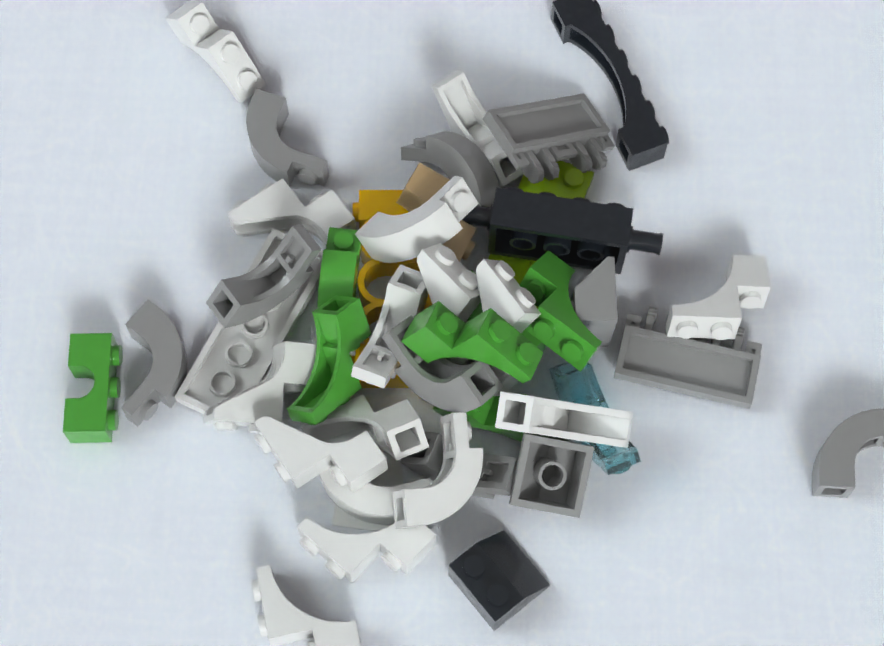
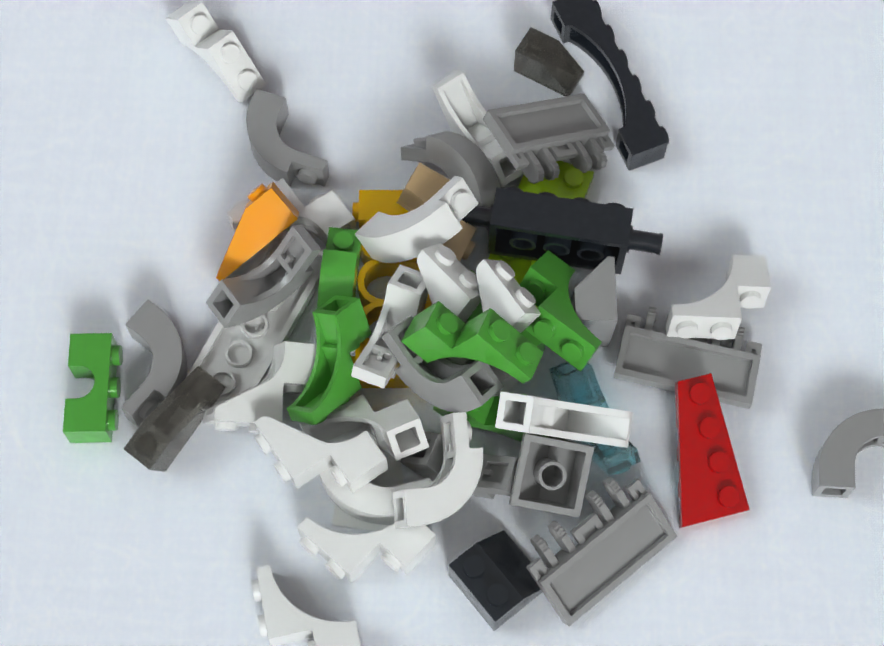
(174, 421): none -> clear smoke slope
(262, 220): none -> light orange slope
(547, 62): none -> clear smoke slope
(607, 552): none -> light grey hinge
(707, 465): none -> red wing

